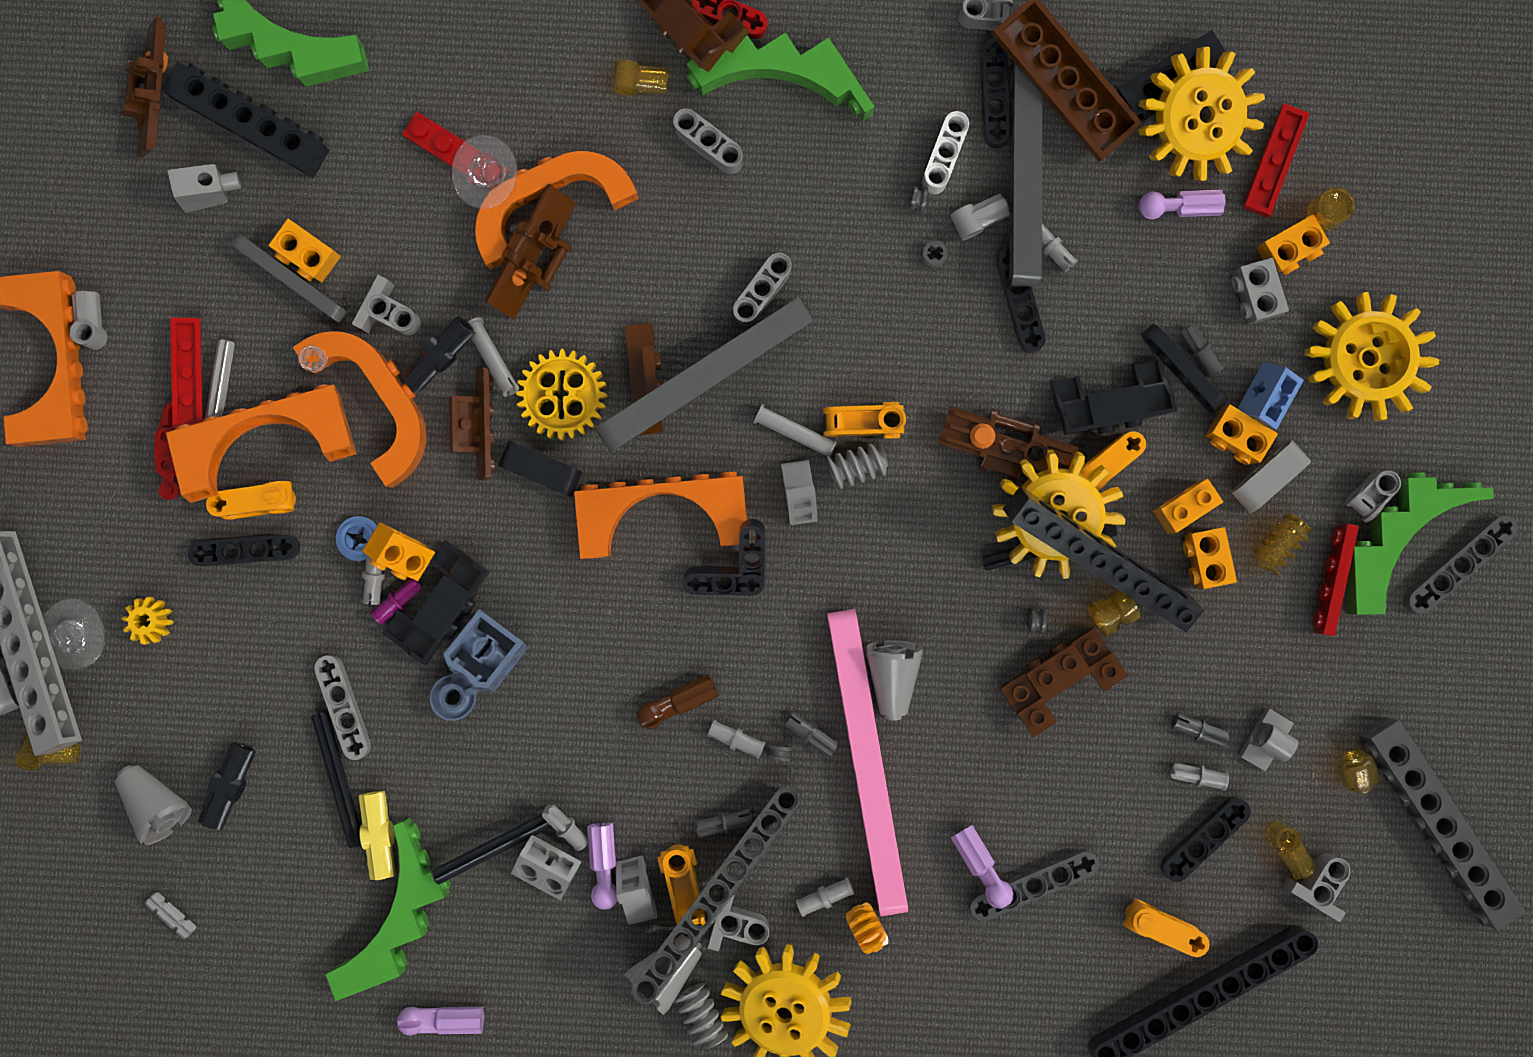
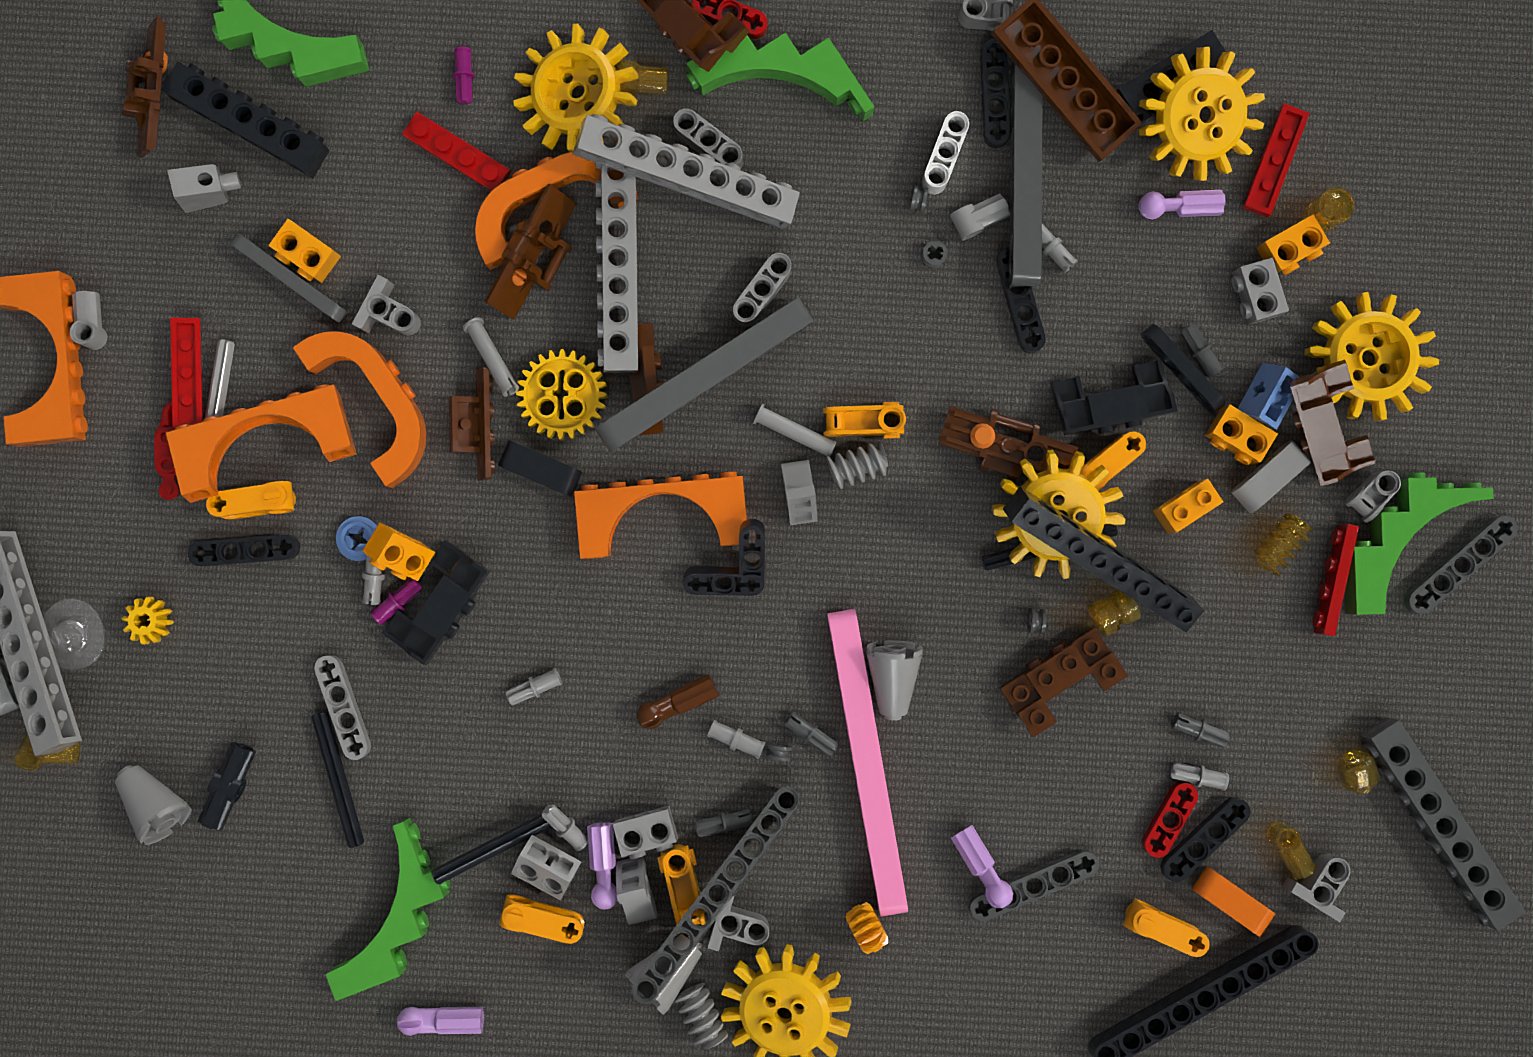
(170, 915): light grey axle -> none
(309, 350): clear bush -> none
(377, 835): light yellow piece -> none
(438, 354): black piece -> none
(463, 75): none -> magenta axle
(479, 662): sand blue brick -> none
(484, 171): clear hat -> none
(534, 687): none -> light grey axle
(540, 919): none -> light orange piece
(551, 91): none -> yellow gear
(590, 147): none -> light grey brick
(626, 359): none -> light grey brick
(642, 824): none -> light grey brick
(825, 897): light grey pin -> none
(1165, 807): none -> red beam
(1217, 556): light orange brick -> none
(1233, 901): none -> orange beam
(1269, 741): light grey tile -> none
(1318, 418): none -> bracket

